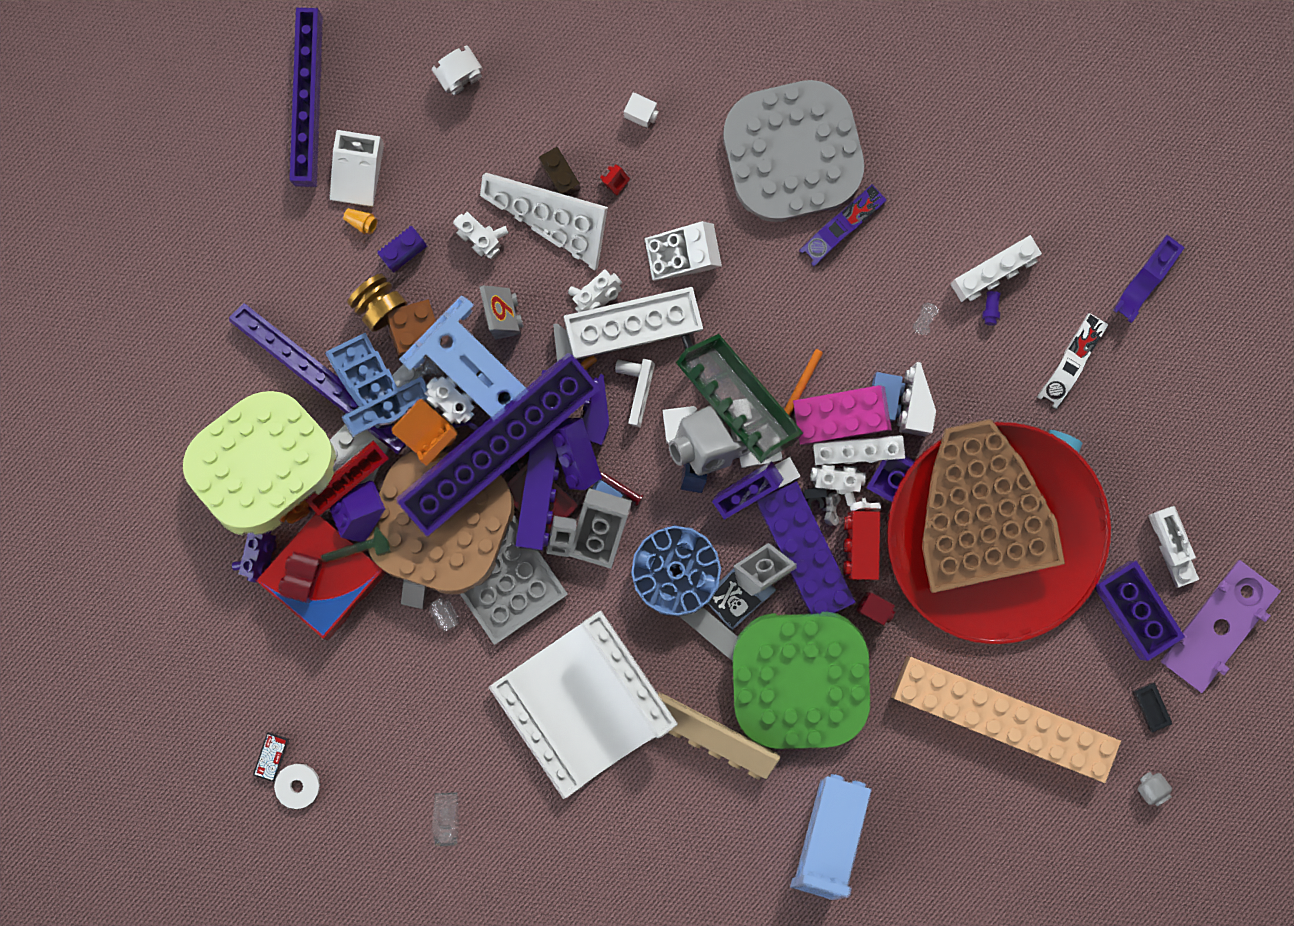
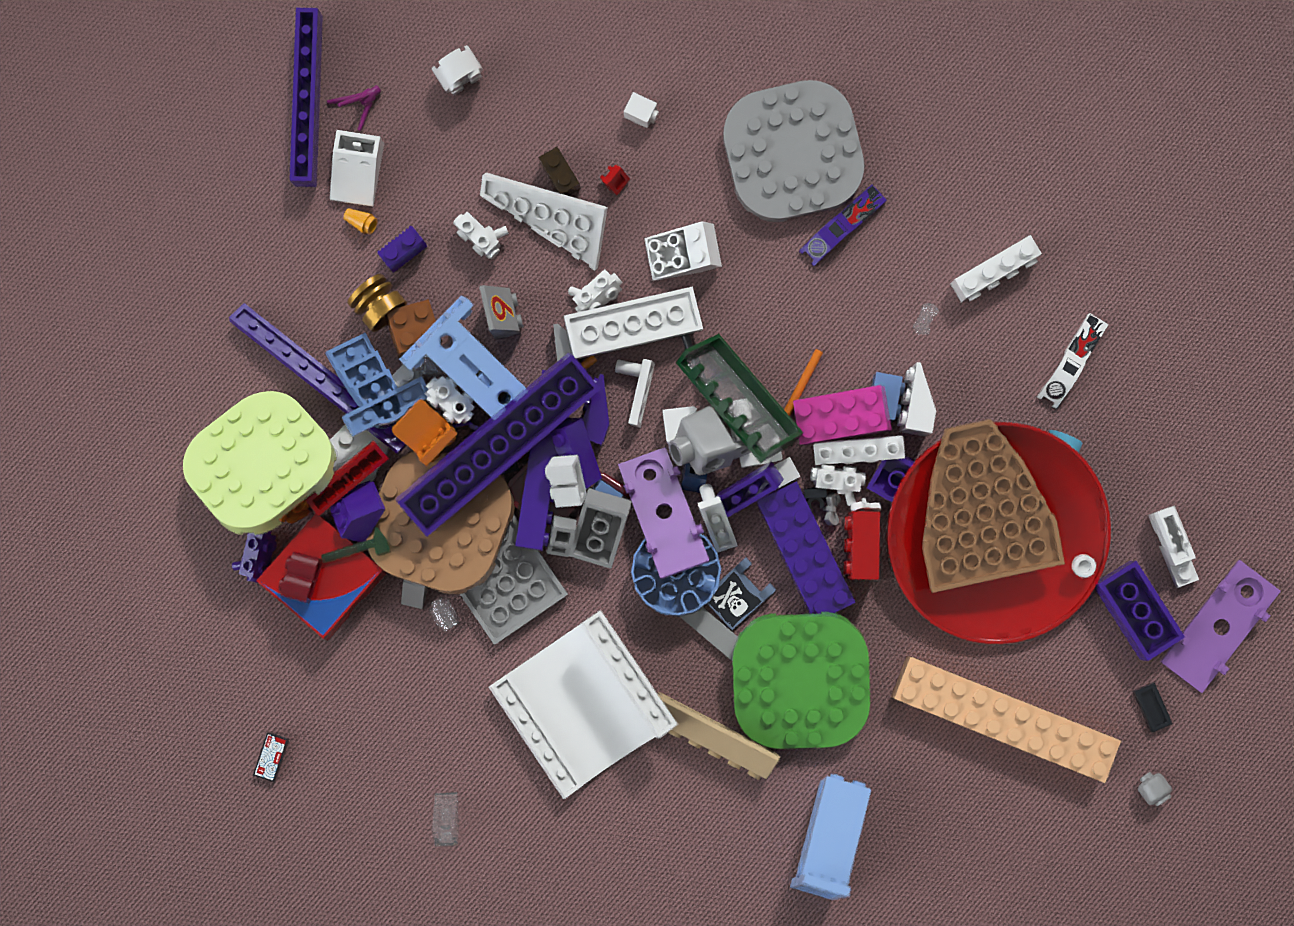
(287, 795): white tile -> none
(365, 97): none -> magenta plant
(566, 481): none -> white piece
(673, 540): none -> medium lavender piece
(716, 519): none -> white piece
(762, 569): light grey slope -> none
(875, 608): dark red brick -> none
(991, 313): dark purple animal -> none
(1083, 565): none -> white tile
(1148, 277): dark purple piece -> none

